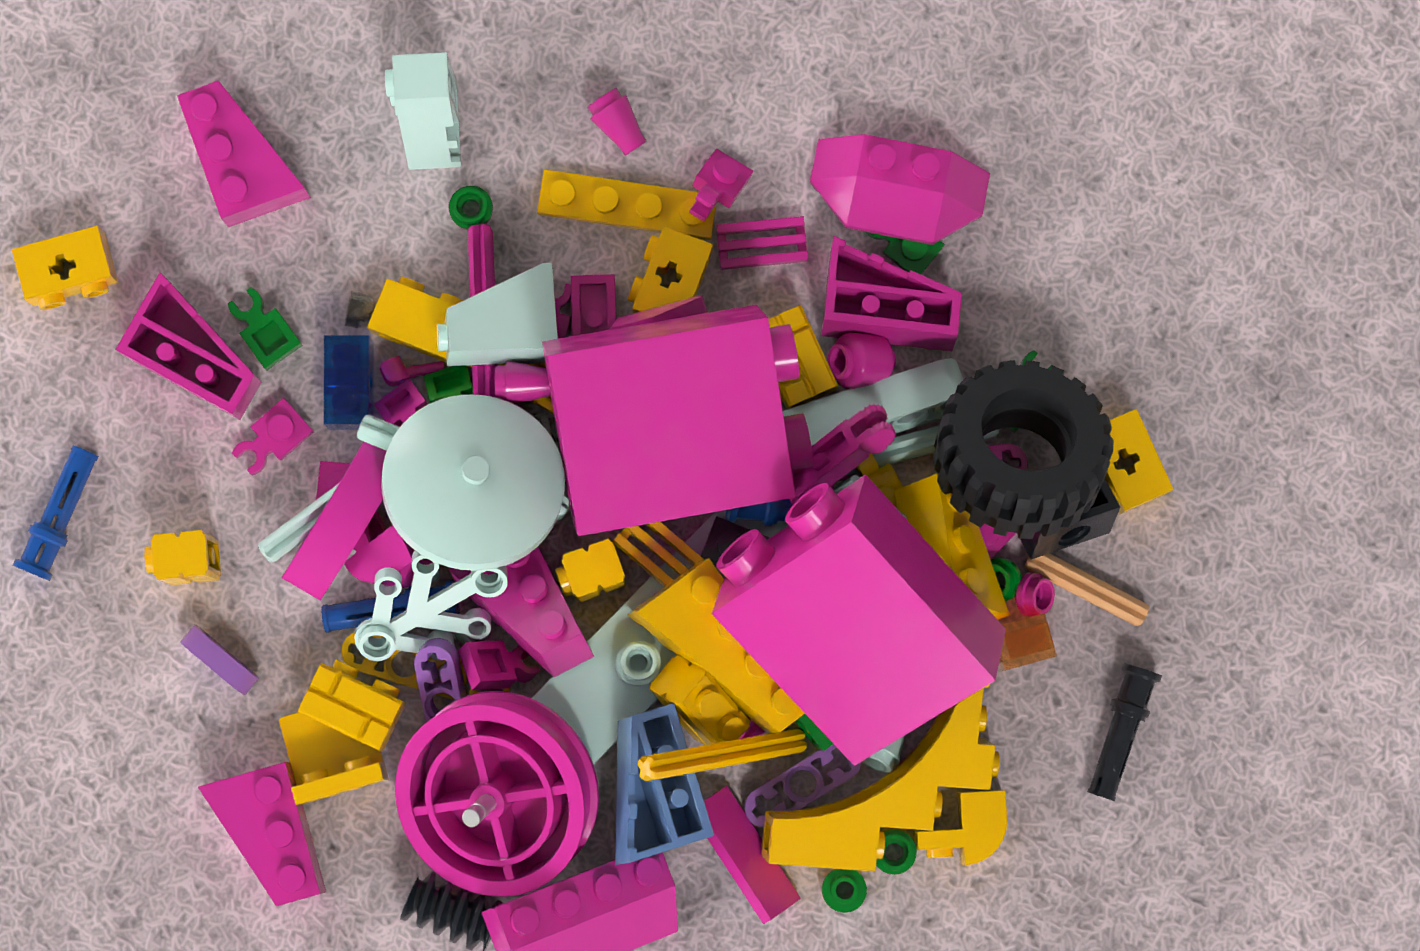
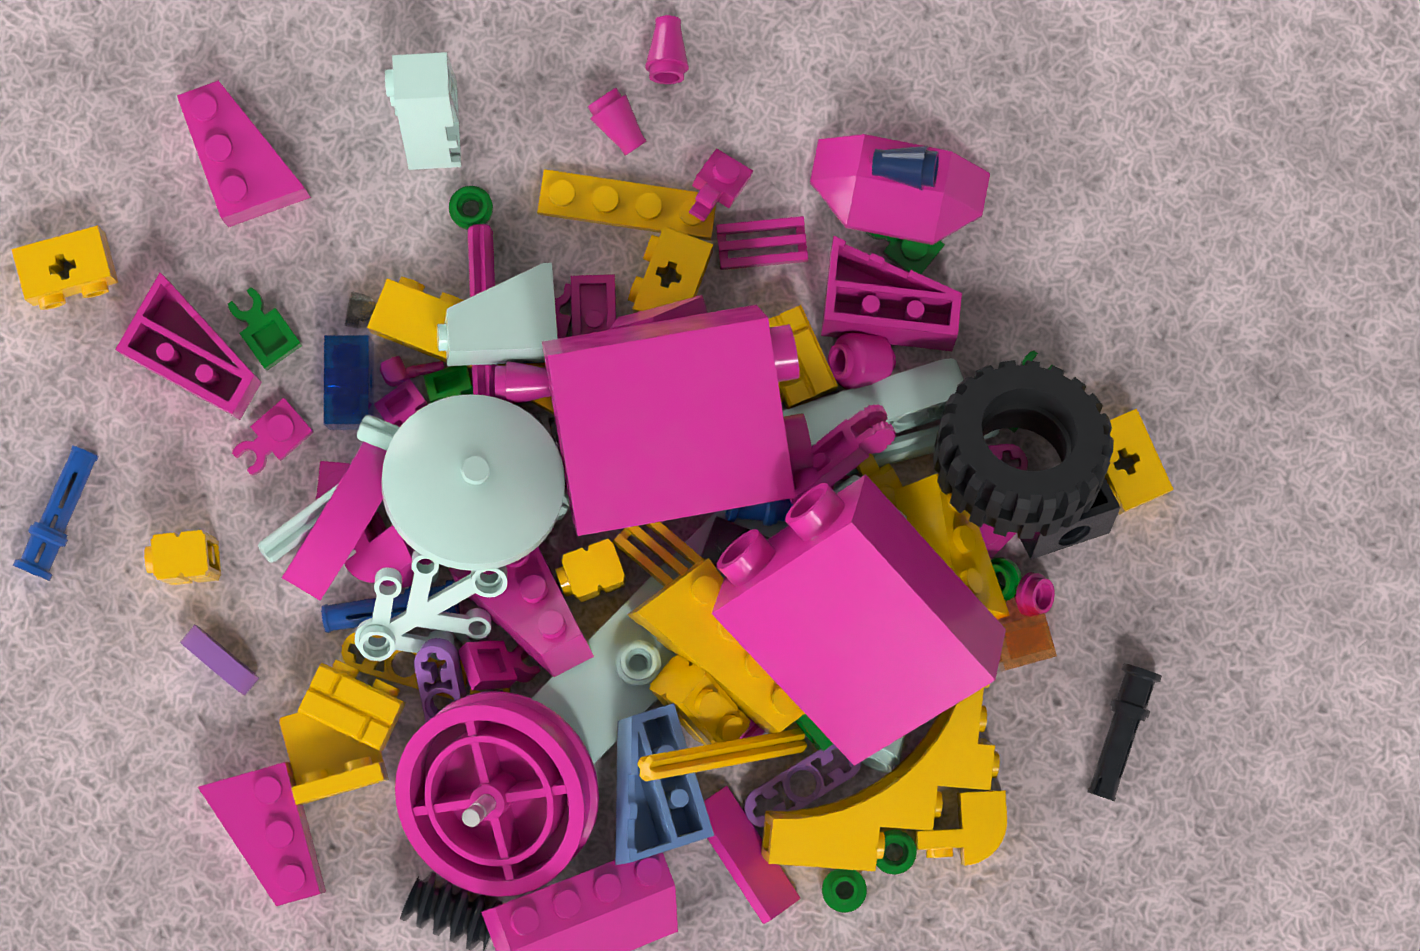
(667, 52): none -> dark pink cone
(908, 166): none -> dark blue cone
(1089, 588): light nougat axle -> none

